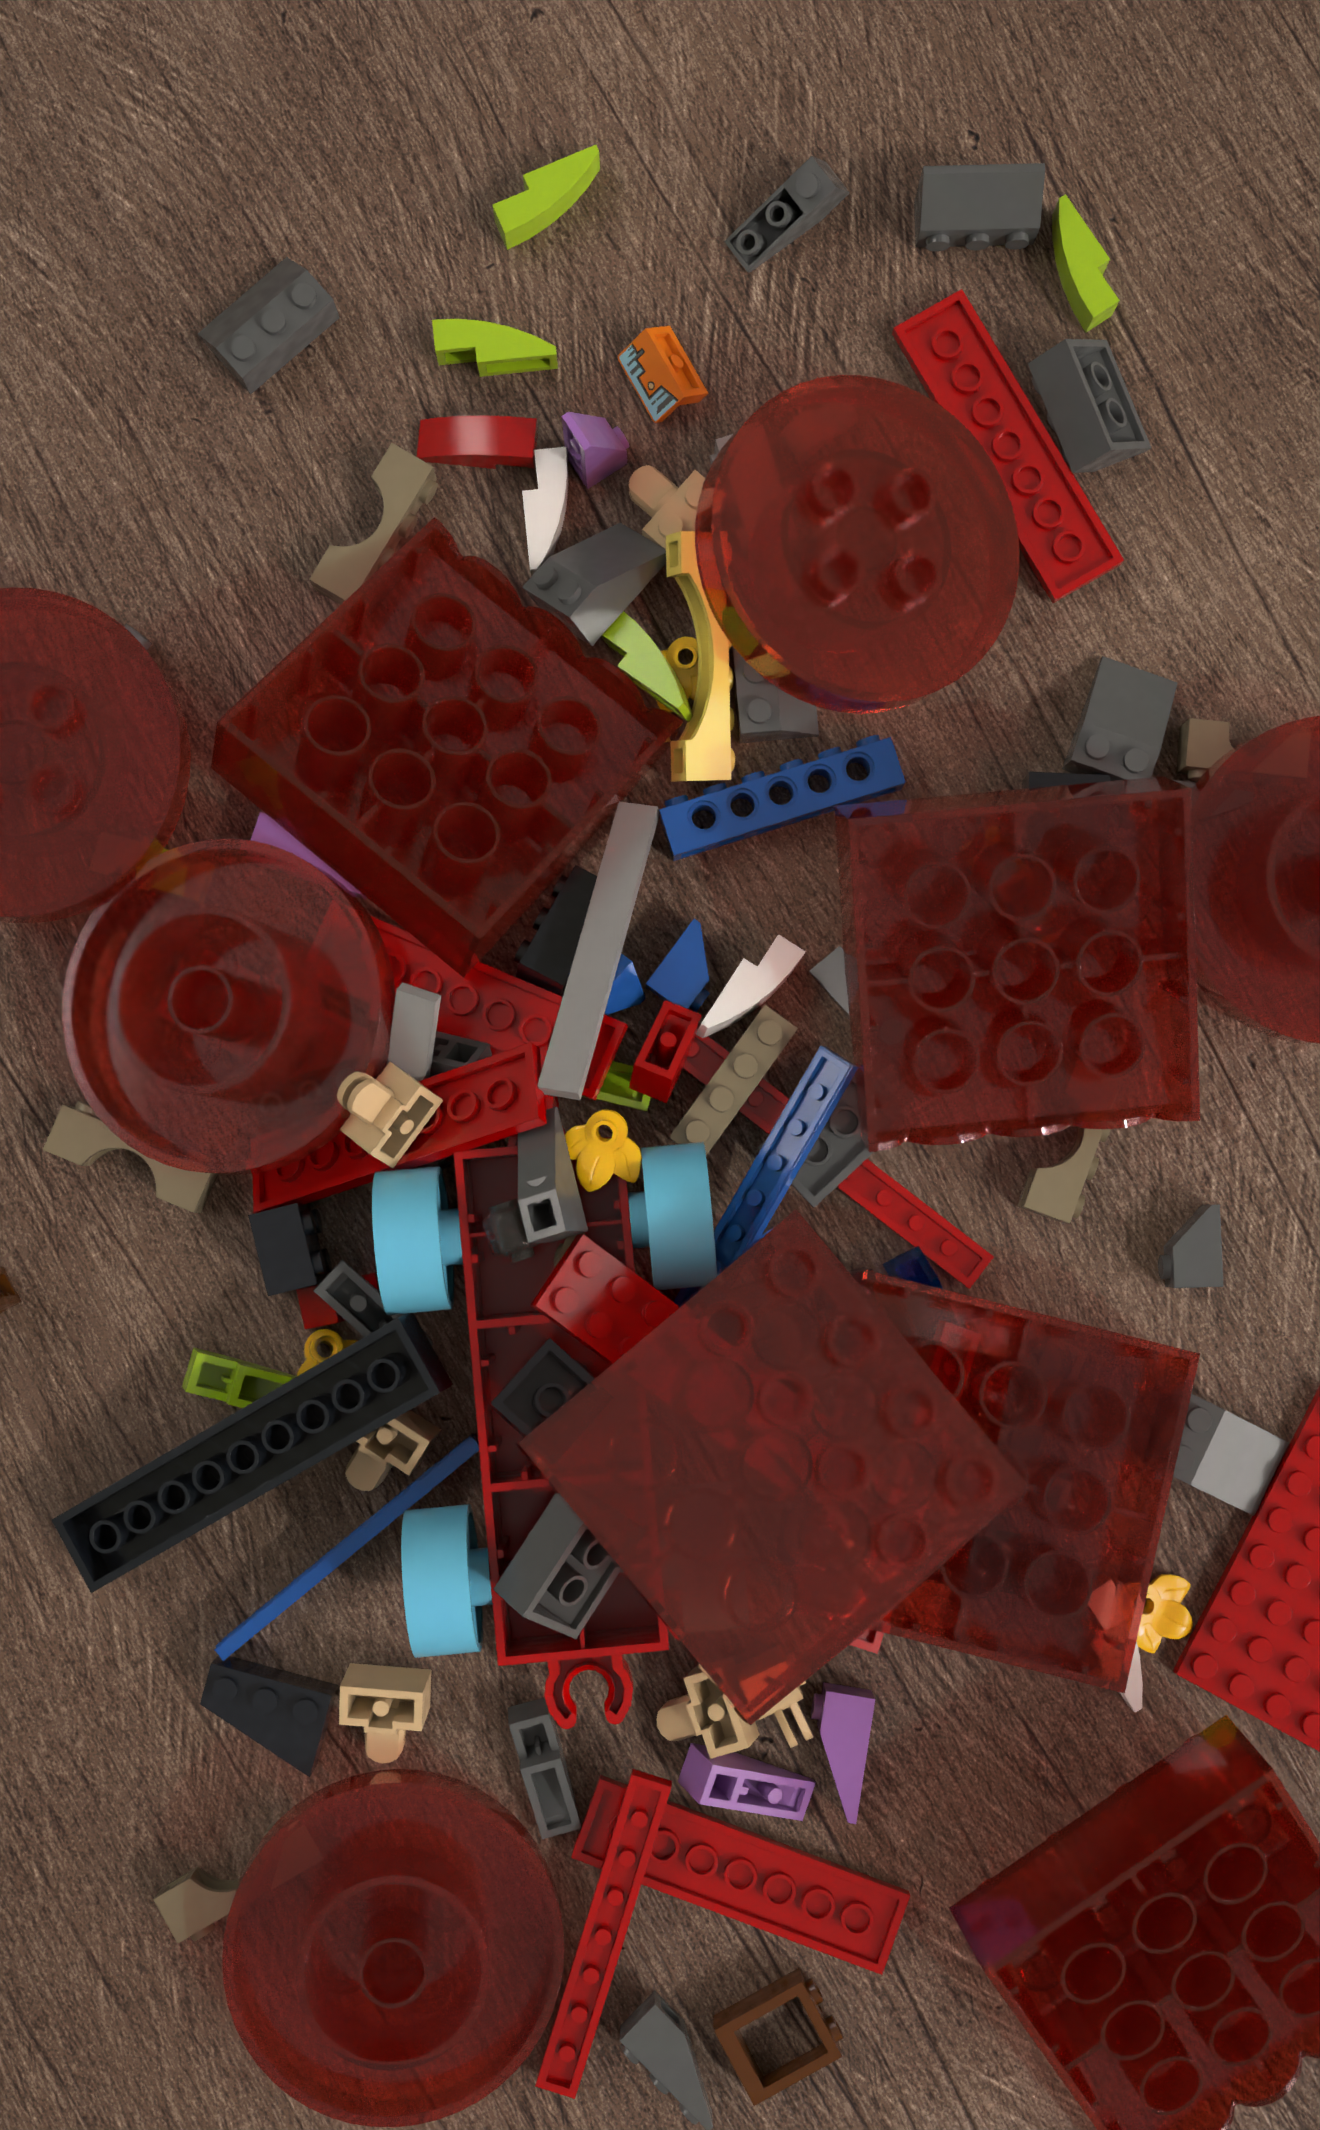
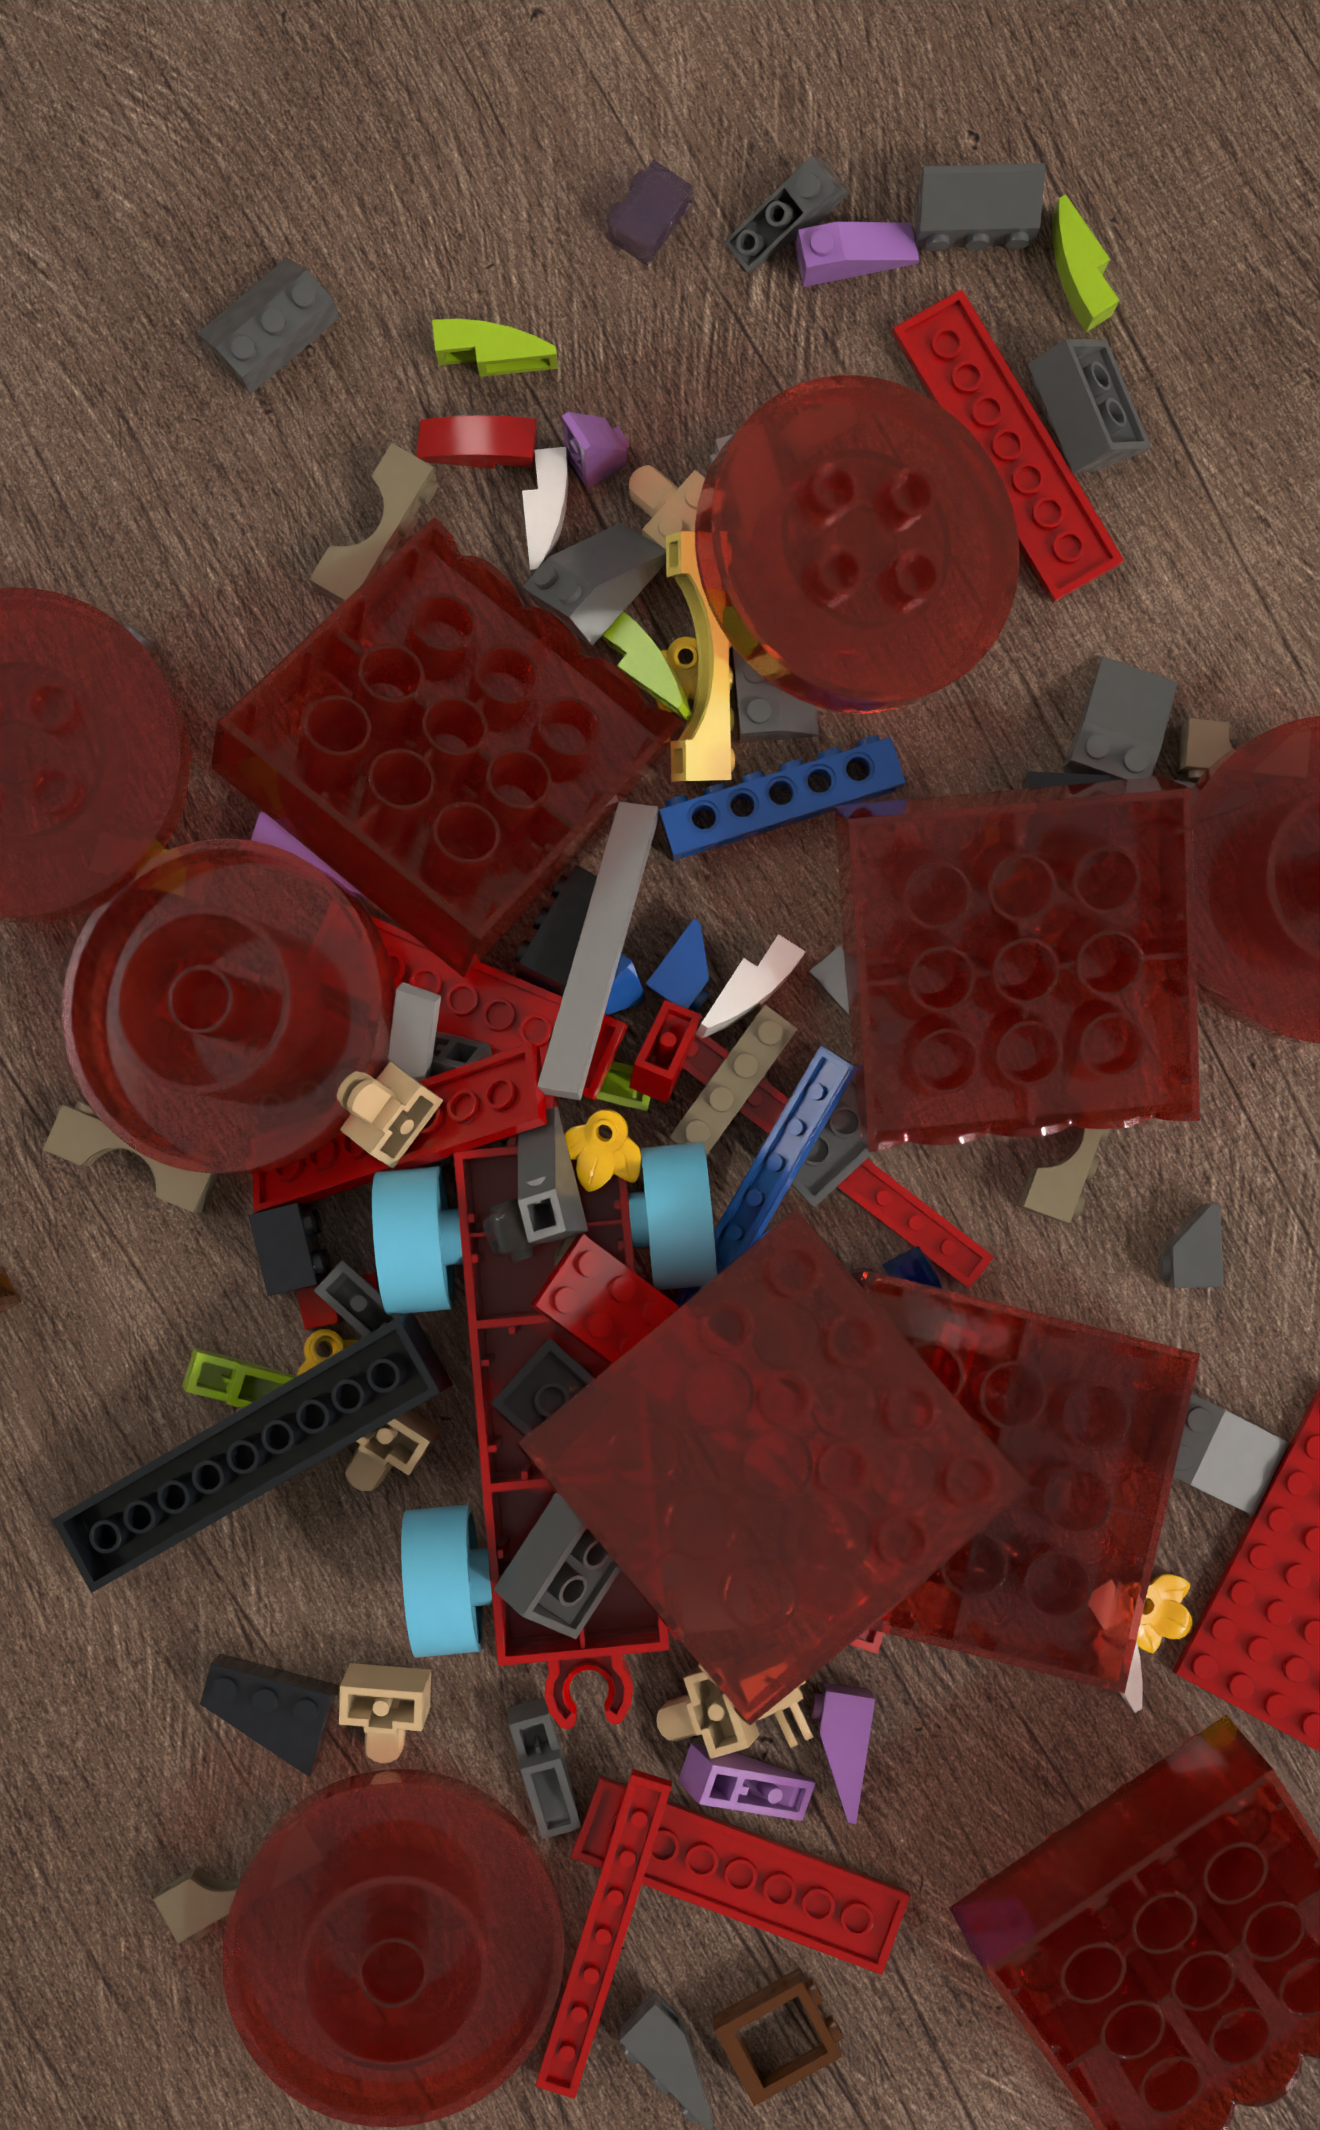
(347, 1546): blue tile -> none
(546, 196): lime slope -> none
(649, 212): none -> clear purple brick
(661, 372): orange panel -> none
(853, 249): none -> medium lavender slope

